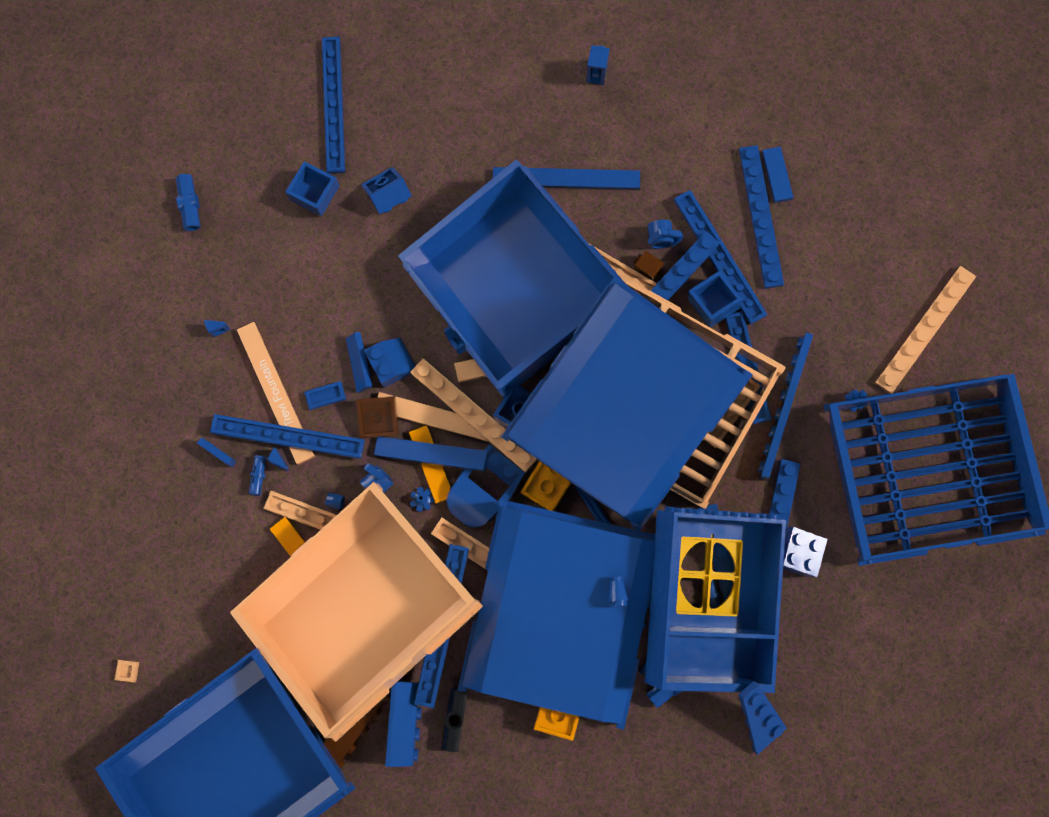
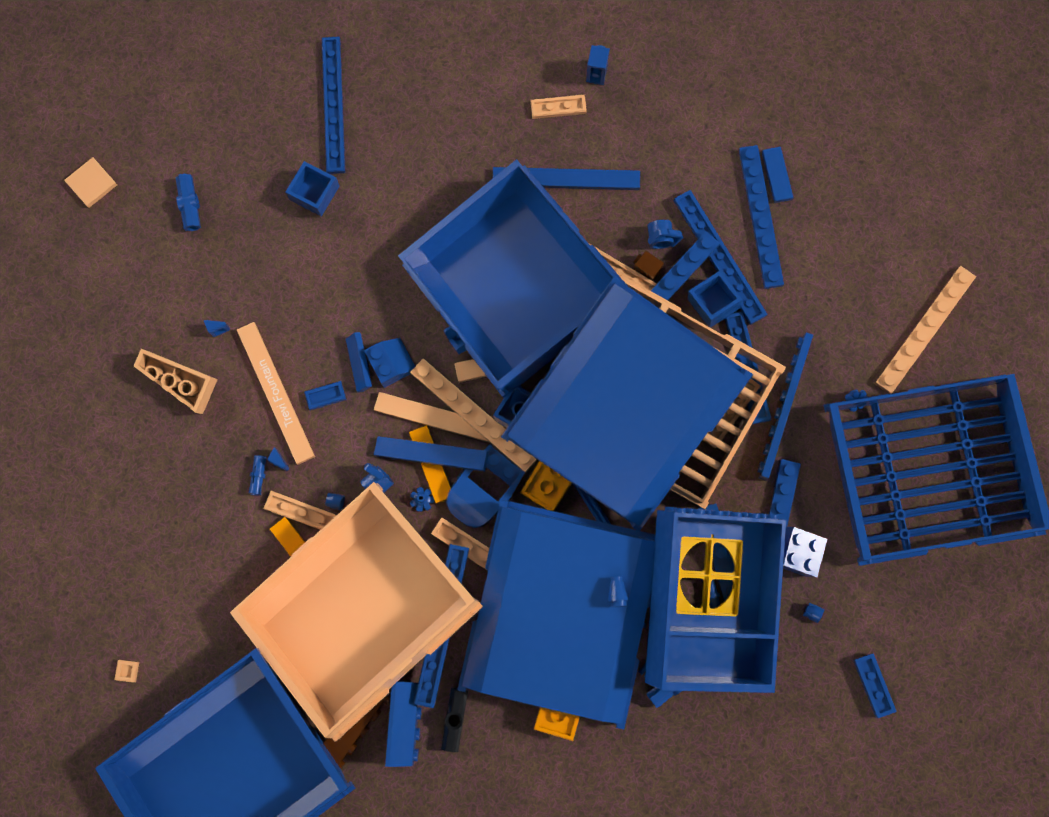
(90, 182): none -> light nougat tile
(181, 381): none -> light nougat wedge
(216, 452): blue tile -> none
(287, 436): blue tile -> none
(377, 416): reddish brown plate -> none
(386, 190): blue slope -> none
(558, 106): none -> light nougat tile
(761, 717): blue wing -> none
(813, 612): none -> blue hose
(874, 685): none -> blue plate

